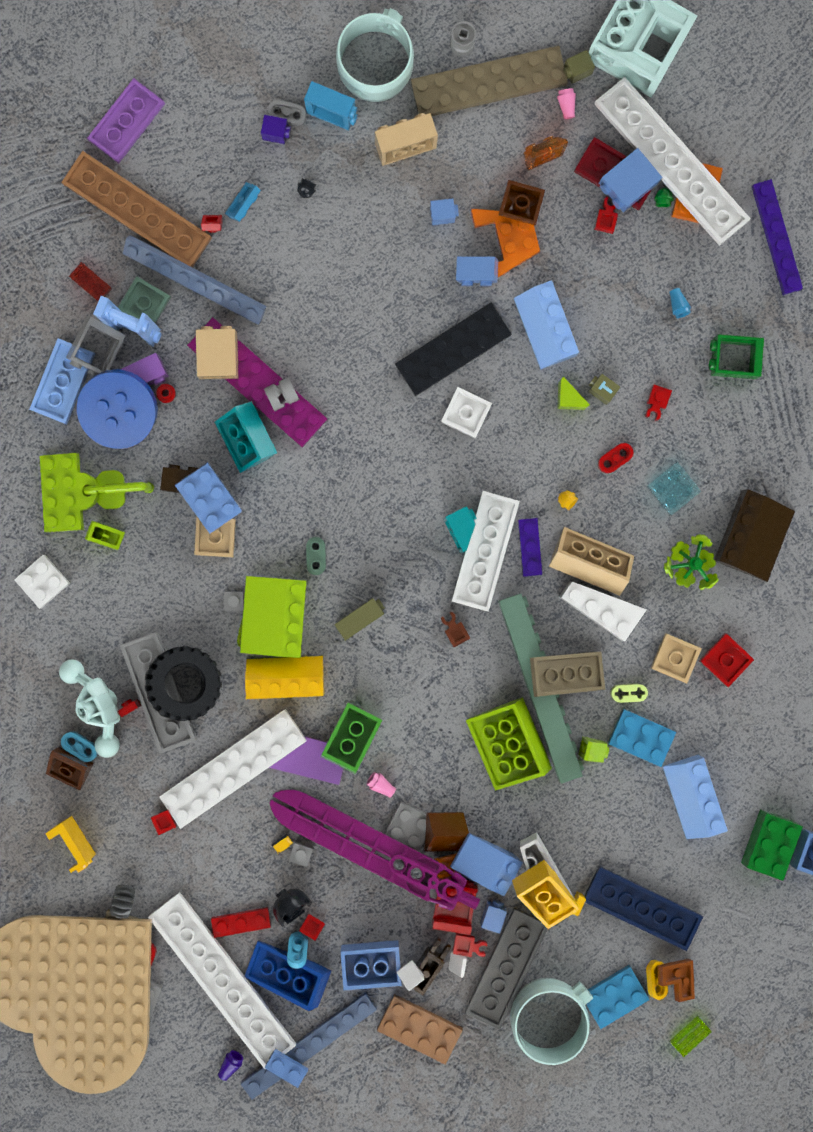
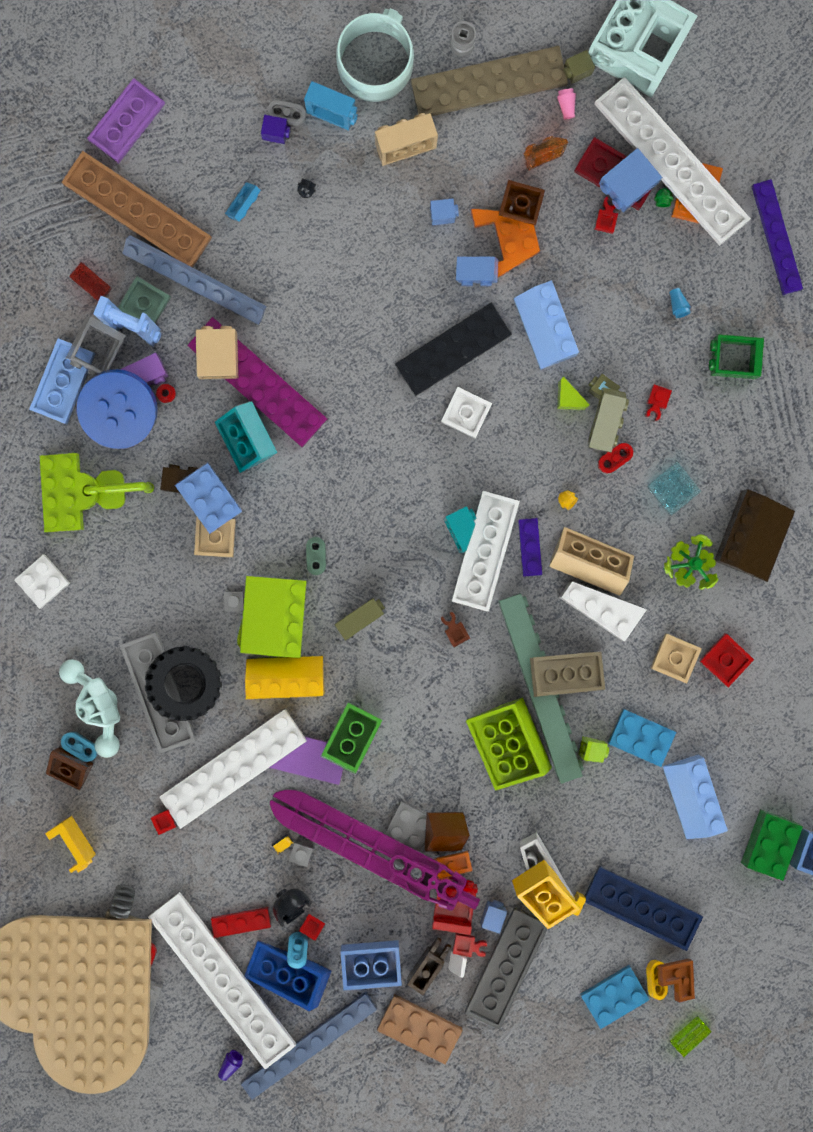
(104, 535): lime slope -> none
(128, 707): red plate -> none
(211, 223): red plate -> none
(286, 389): light grey wheel -> none
(286, 1068): medium blue plate -> none
(379, 783): bright pink cone -> none
(410, 975): white slope -> none
(486, 864): medium blue slope -> none
(571, 1048): light aqua cylinder -> none
(608, 419): none -> brick
(629, 697): yellowish green beam -> none

